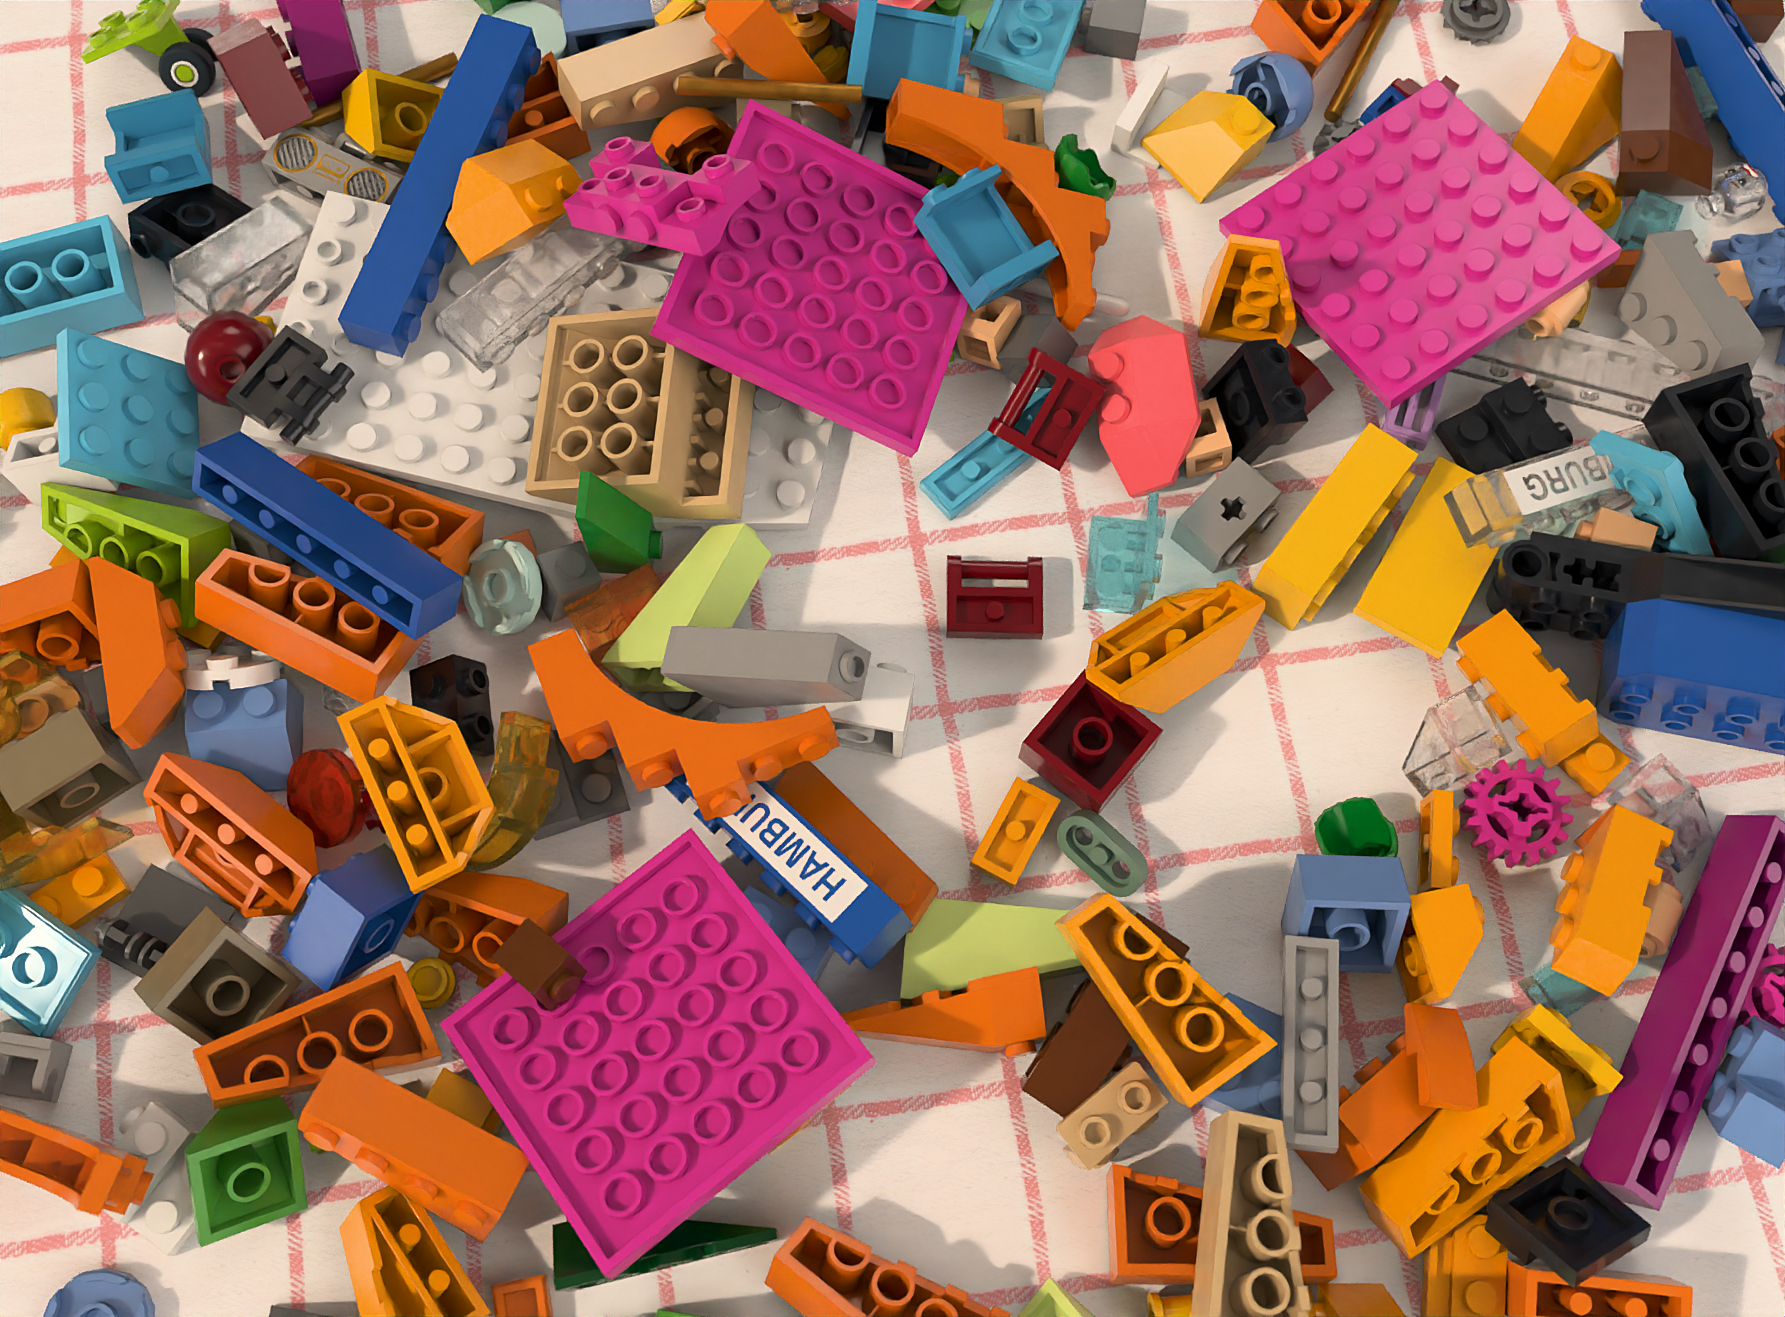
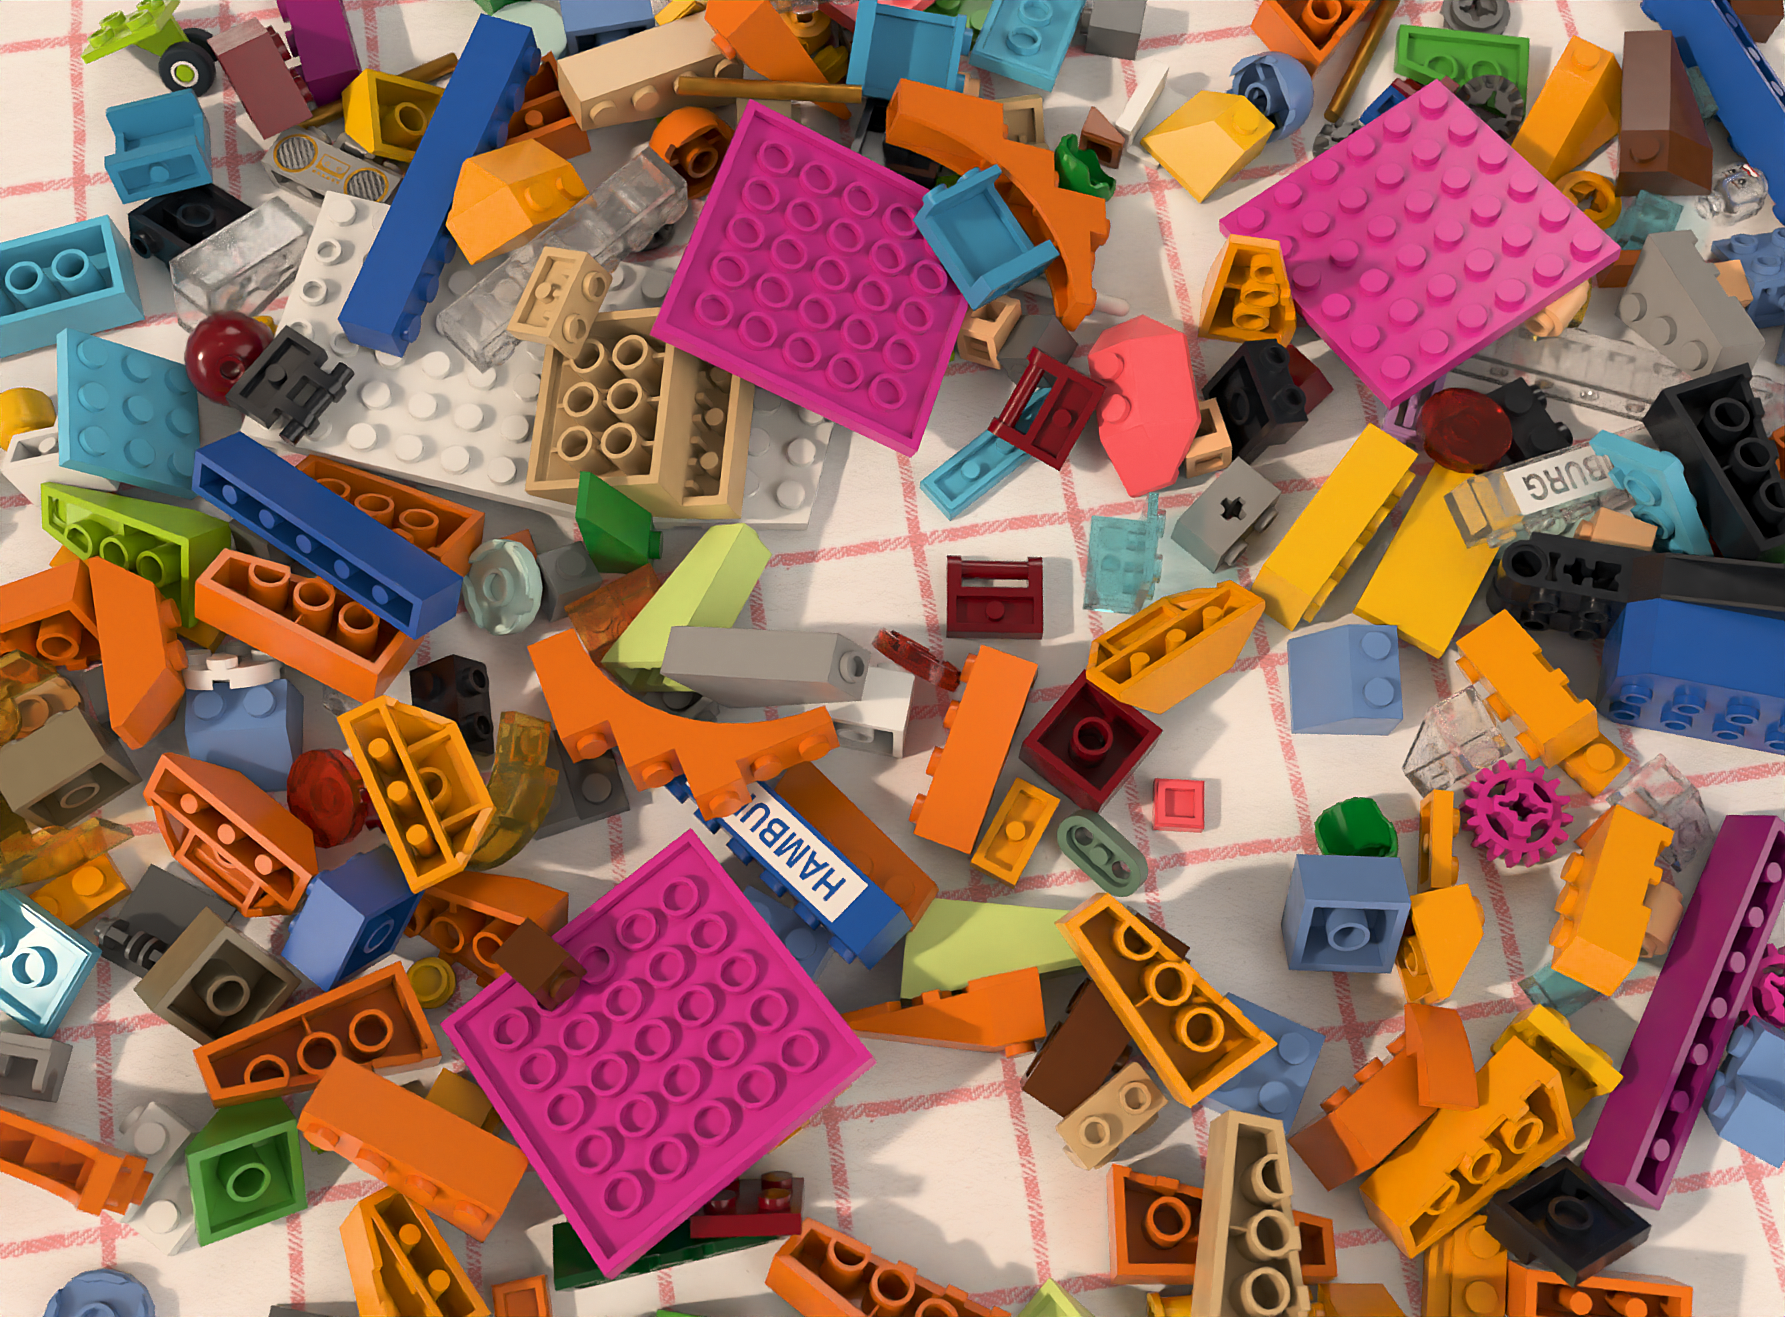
(561, 300): none -> tan bracket
(660, 206): dark pink bracket -> none
(753, 1208): none -> dark red plate
(917, 659): none -> clear red tile
(974, 749): none -> orange wedge
(1102, 138): none -> dark orange slope
(1178, 805): none -> coral tile
(1310, 1044): light grey plate -> none
(1345, 681): none -> medium blue slope
(1461, 55): none -> bright green wing
(1464, 430): none -> clear red tile
(1507, 100): none -> dark grey gear

